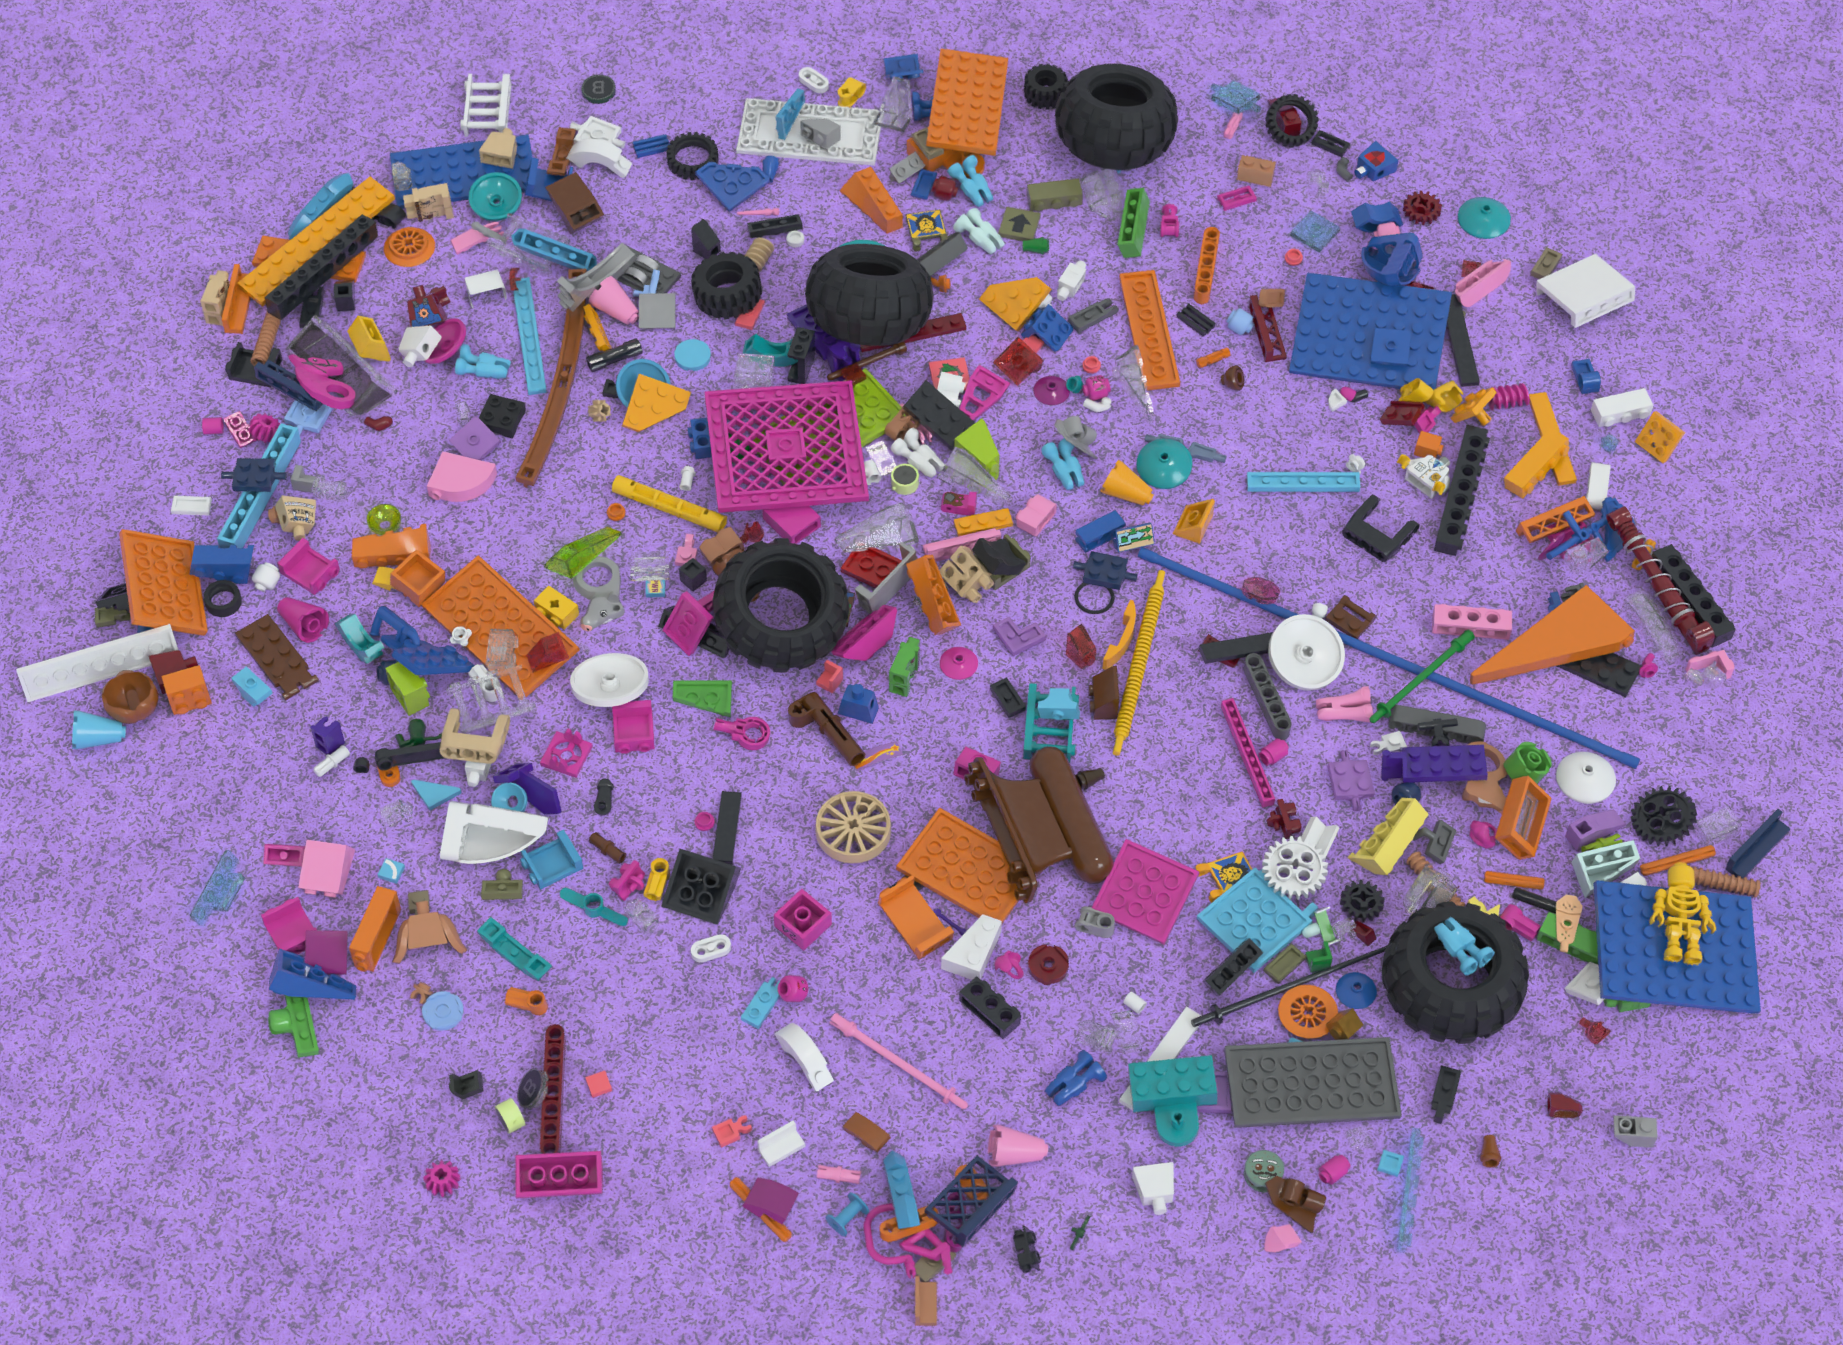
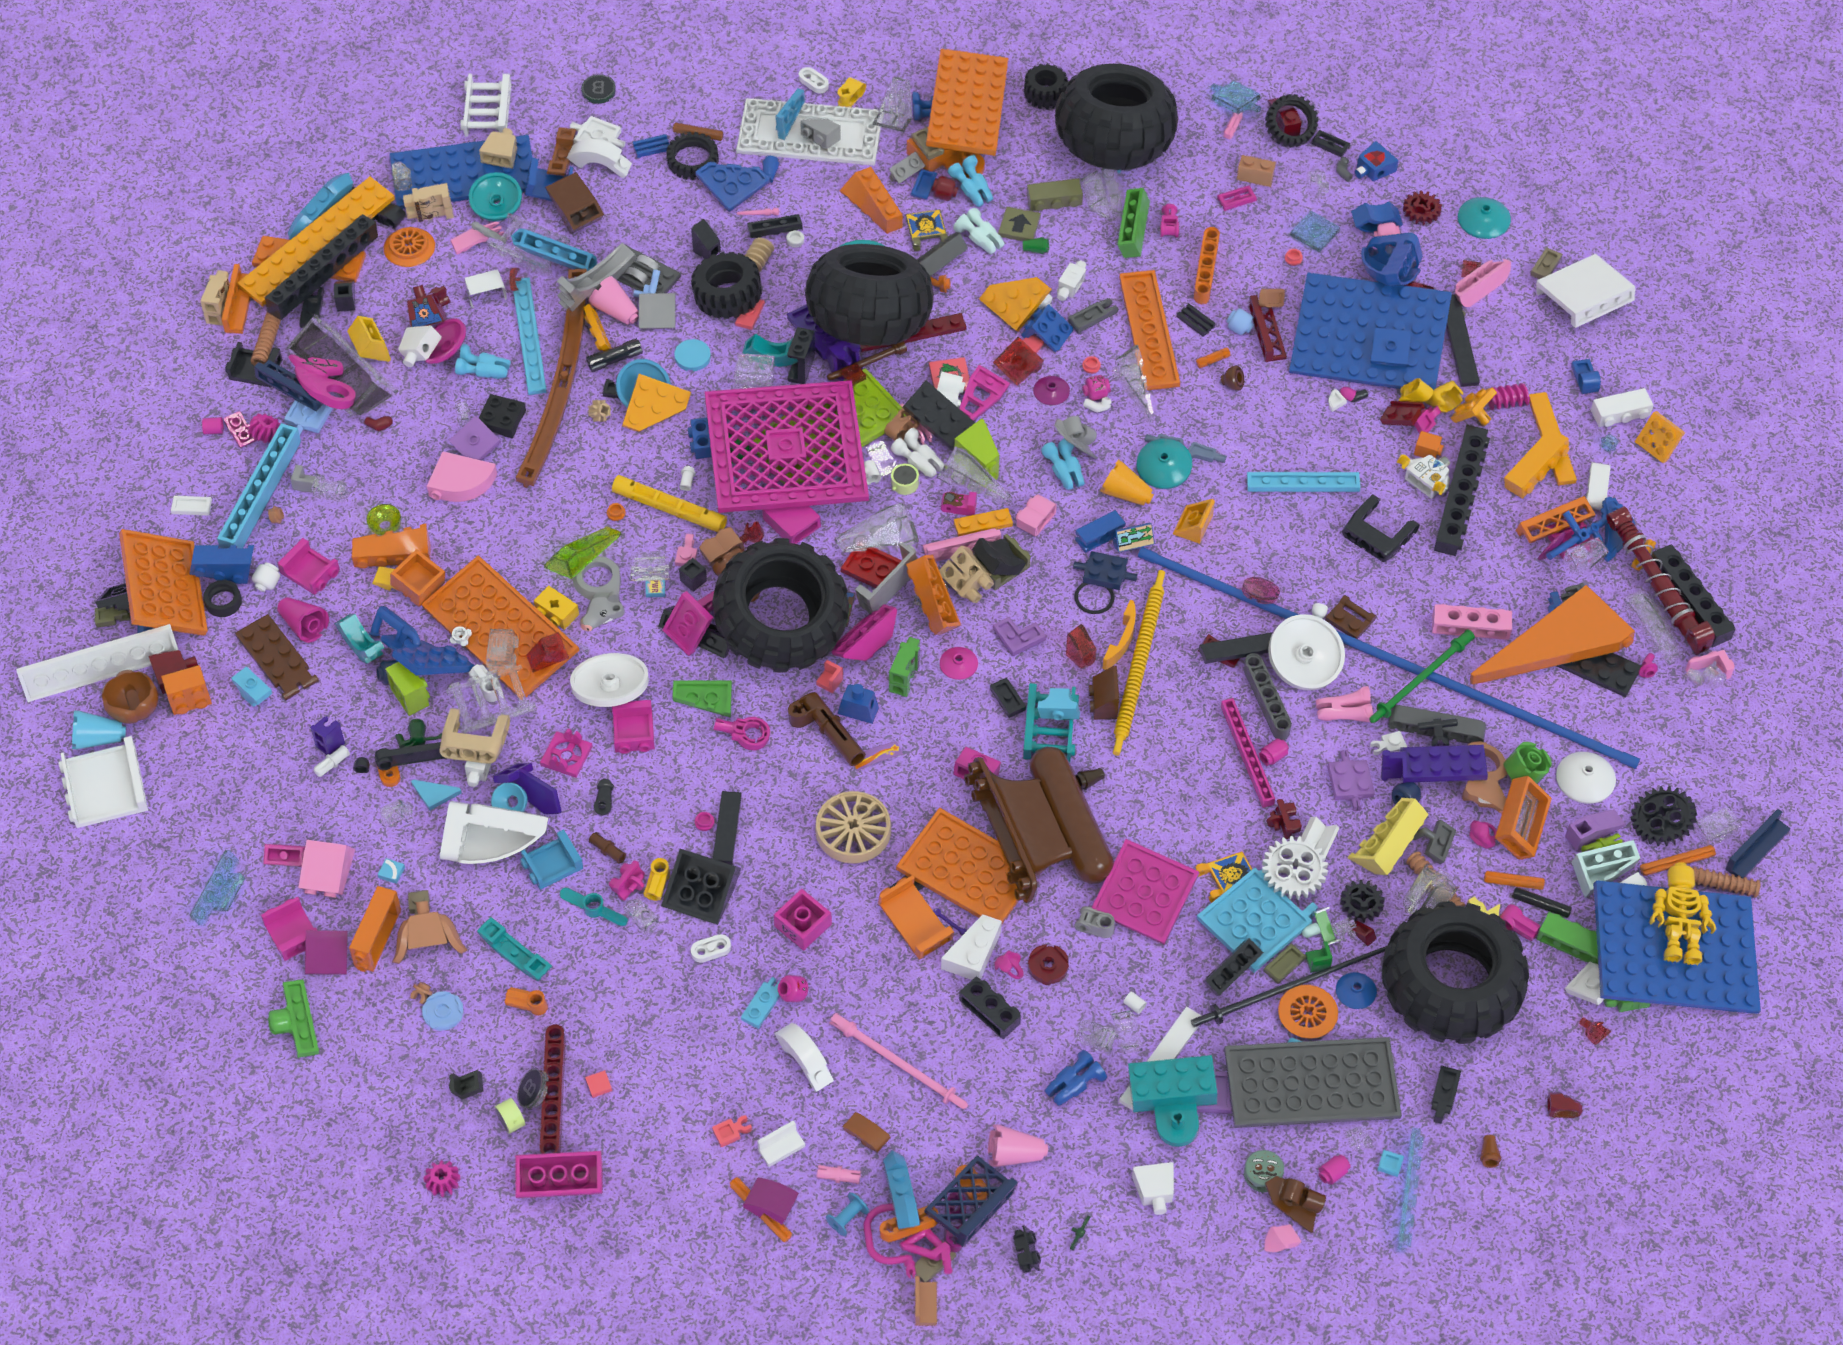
(103, 784): none -> white panel
(253, 475): dark blue plate -> none
(296, 515): tan torso -> none
(298, 979): blue wedge -> none
(502, 887): olive plate -> none
(684, 128): none -> dark orange axle
(902, 66): blue bracket -> none
(1074, 384): teal plate -> none
(1344, 1024): pearl gold brick -> none
(1355, 463): white plate -> none
(1459, 939): medium azure piece -> none
(1569, 915): light nougat piece -> none
(1635, 1130): light grey slope -> none

